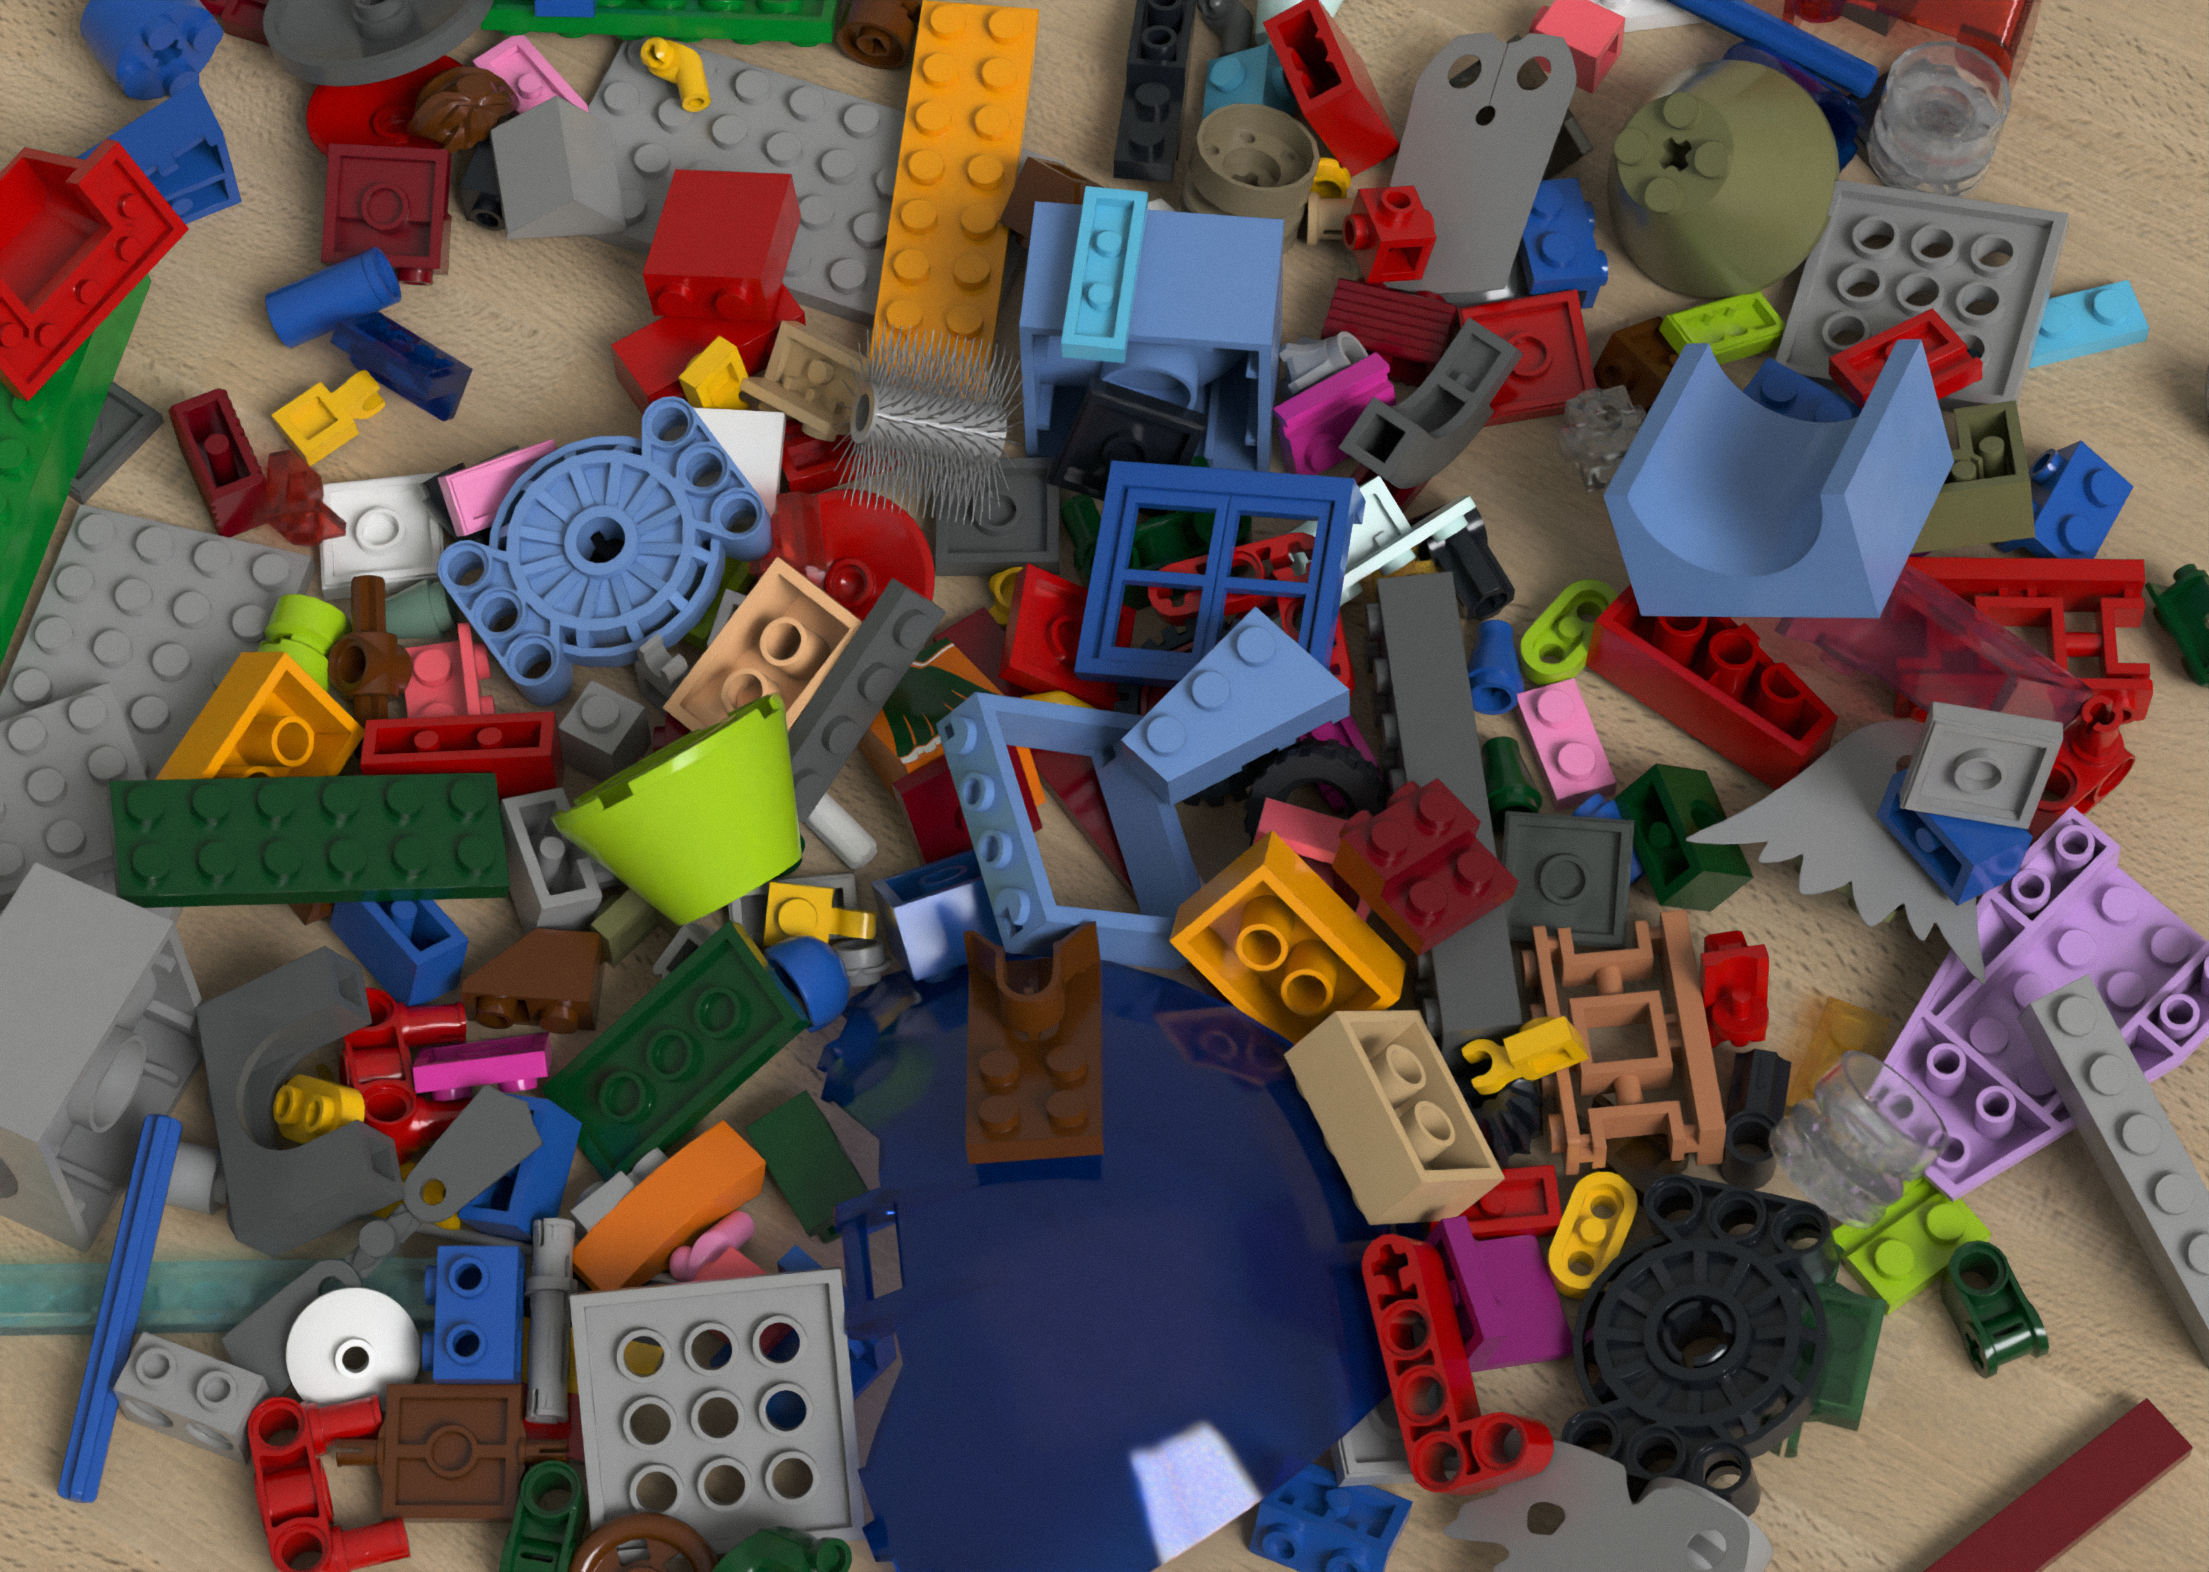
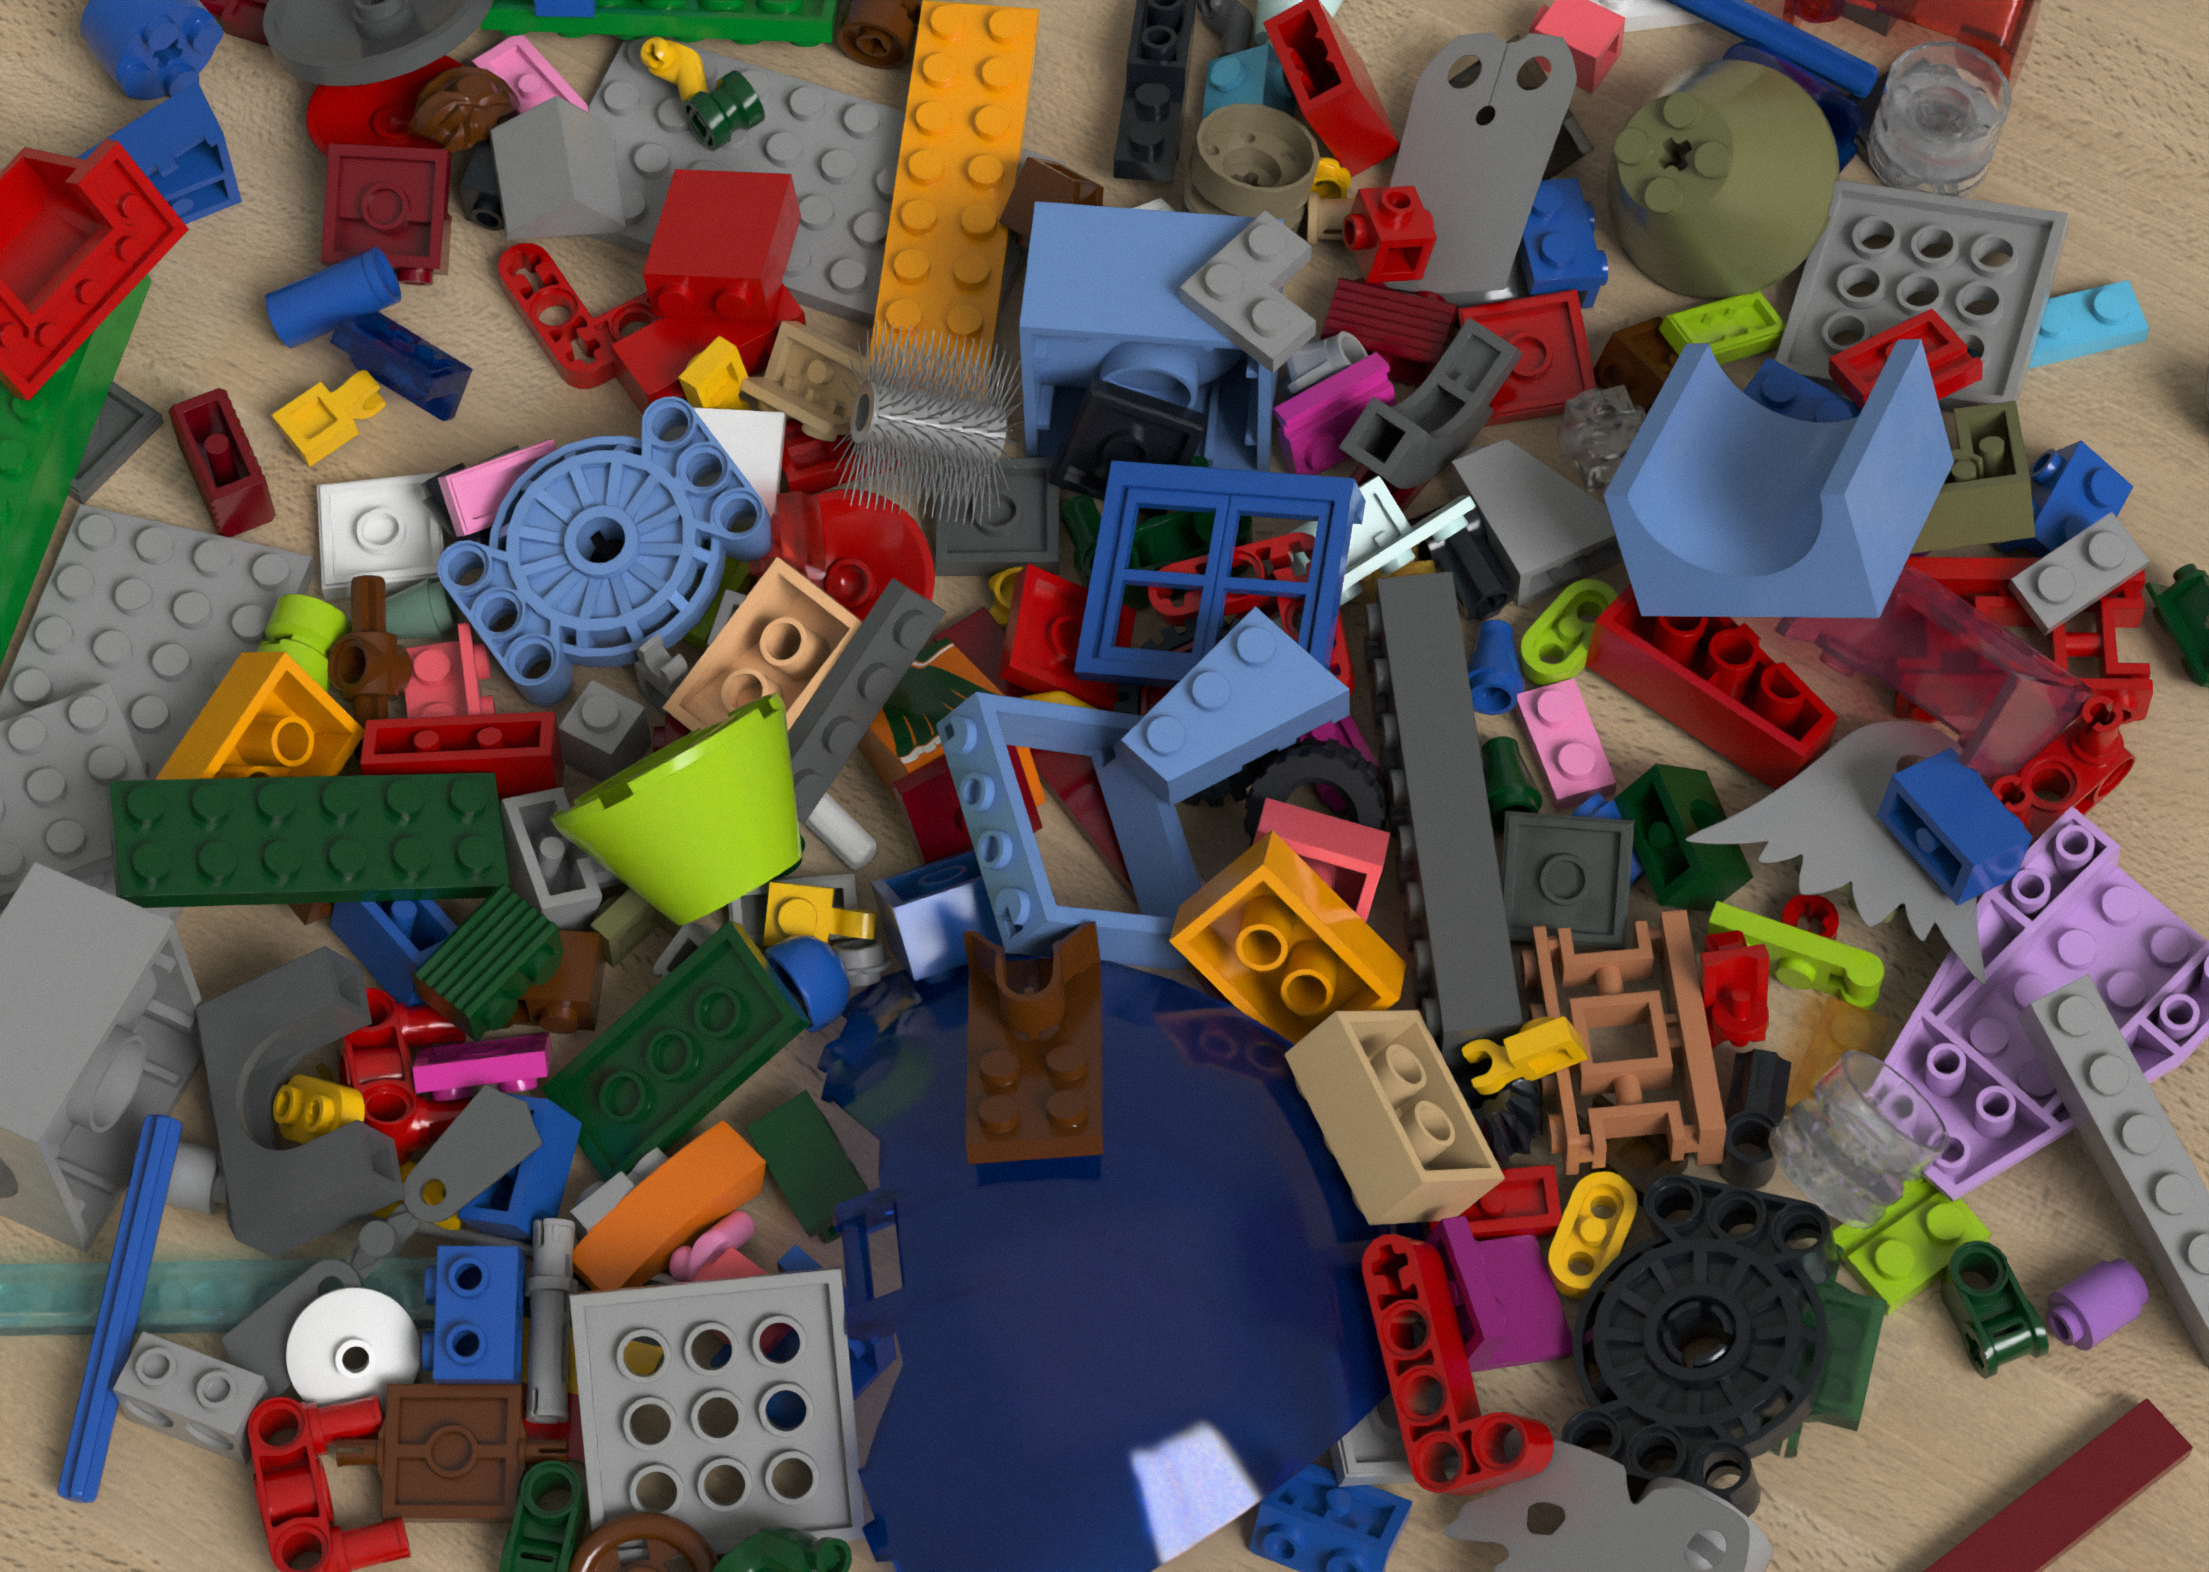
(295, 502): clear red bracket -> none
(490, 963): none -> dark green brick
(592, 334): none -> red beam
(723, 111): none -> dark green wheel
(1104, 274): medium azure plate -> none
(1241, 296): none -> light grey plate
(1422, 865): dark red plate -> none
(1535, 519): none -> light grey slope
(1805, 958): none -> lime plate
(1812, 907): none -> red bush
(1981, 765): light grey plate -> none
(2078, 573): none -> light grey plate
(2096, 1303): none -> medium lavender brick

